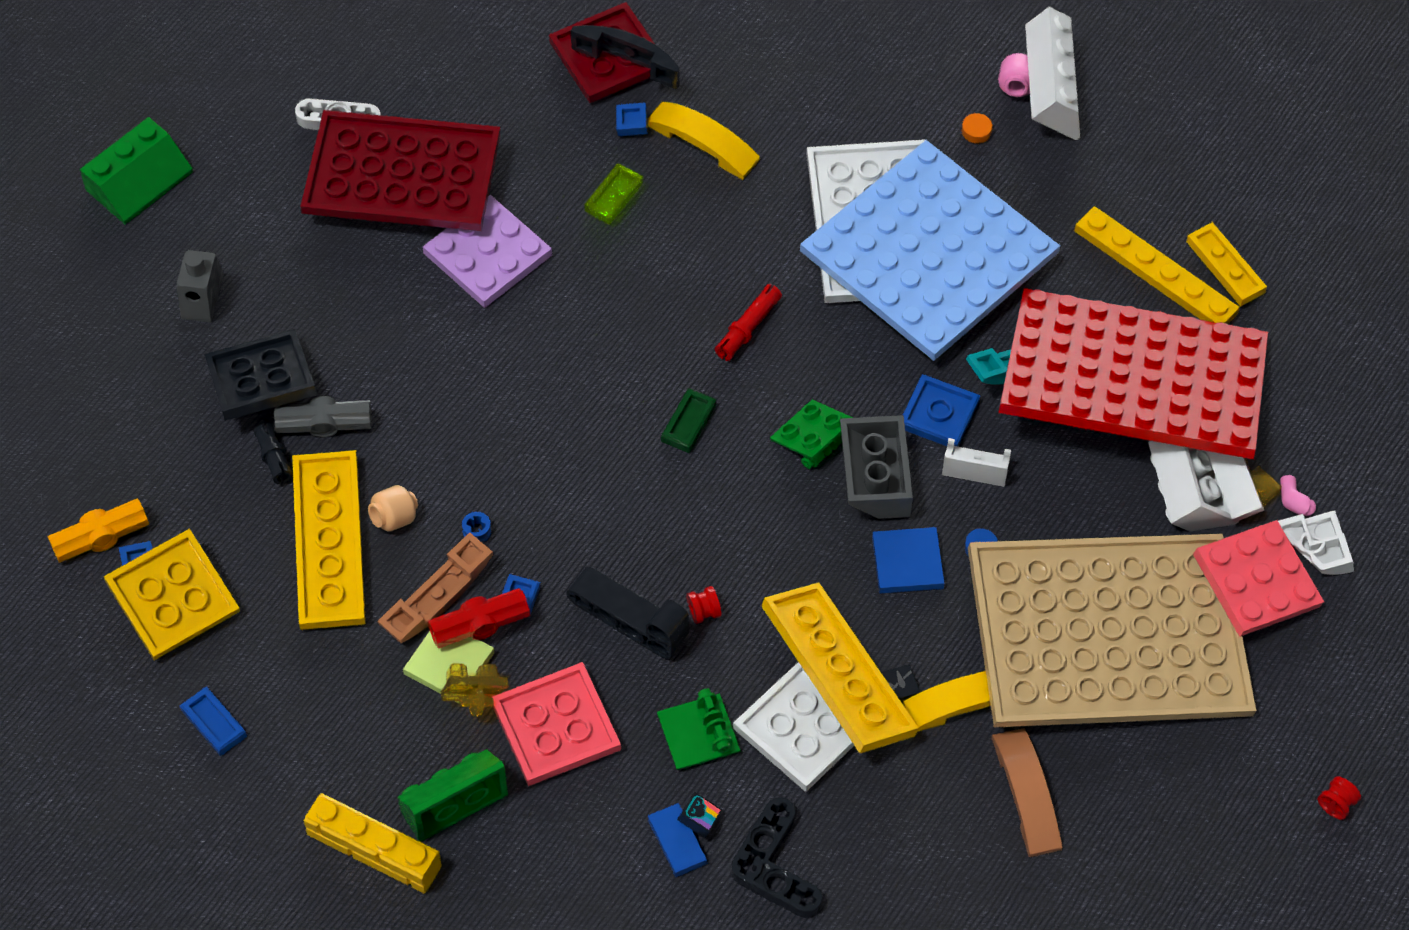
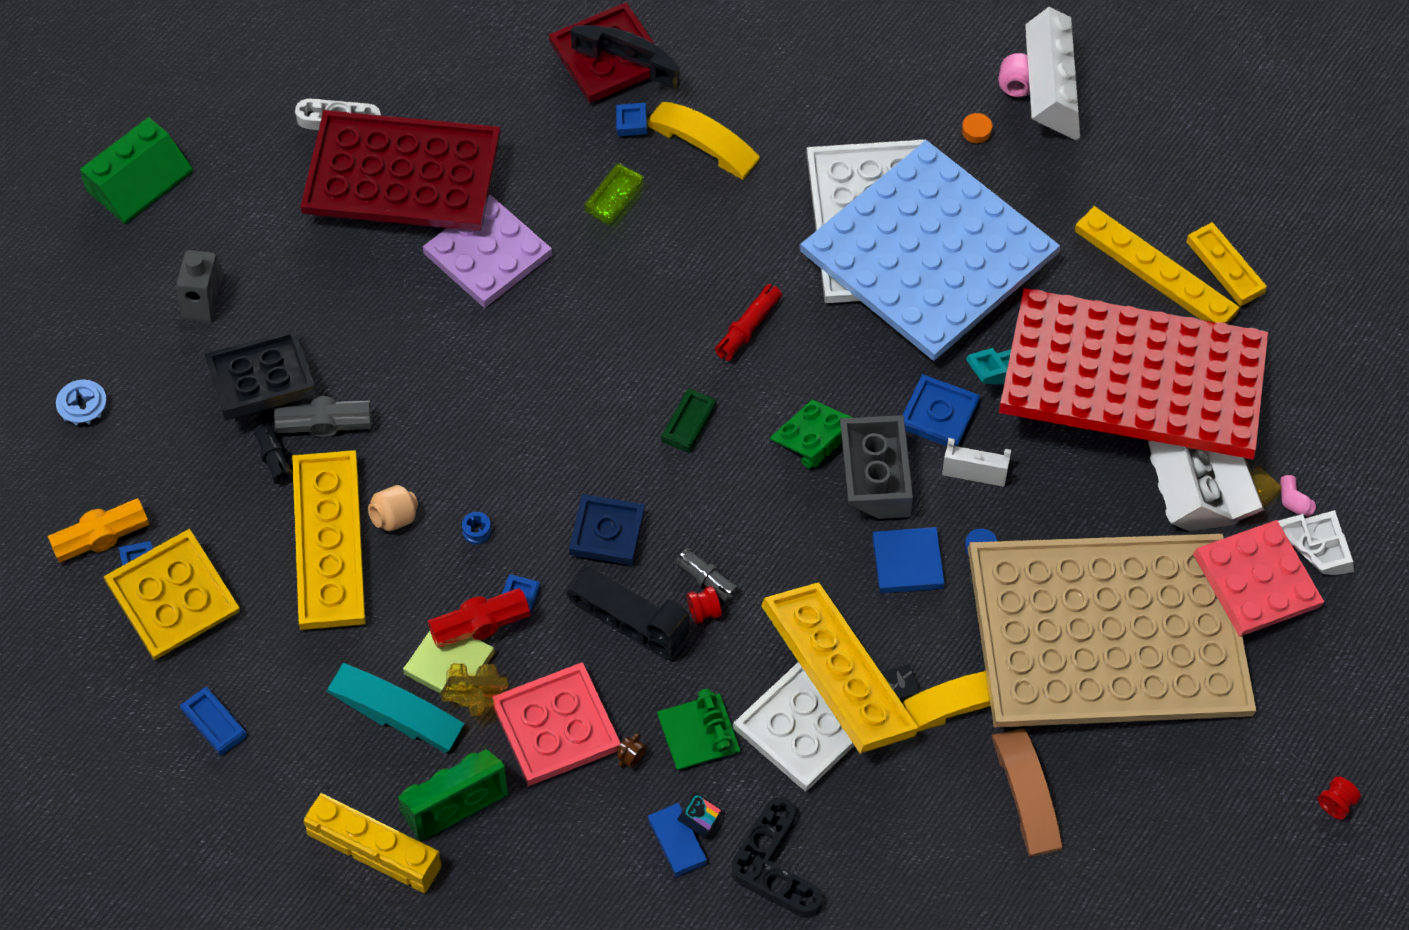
(68, 399): none -> light blue gear
(395, 706): none -> teal slope
(439, 591): nougat slope -> none
(607, 529): none -> dark blue plate
(631, 751): none -> reddish brown plate
(706, 575): none -> dark grey pin

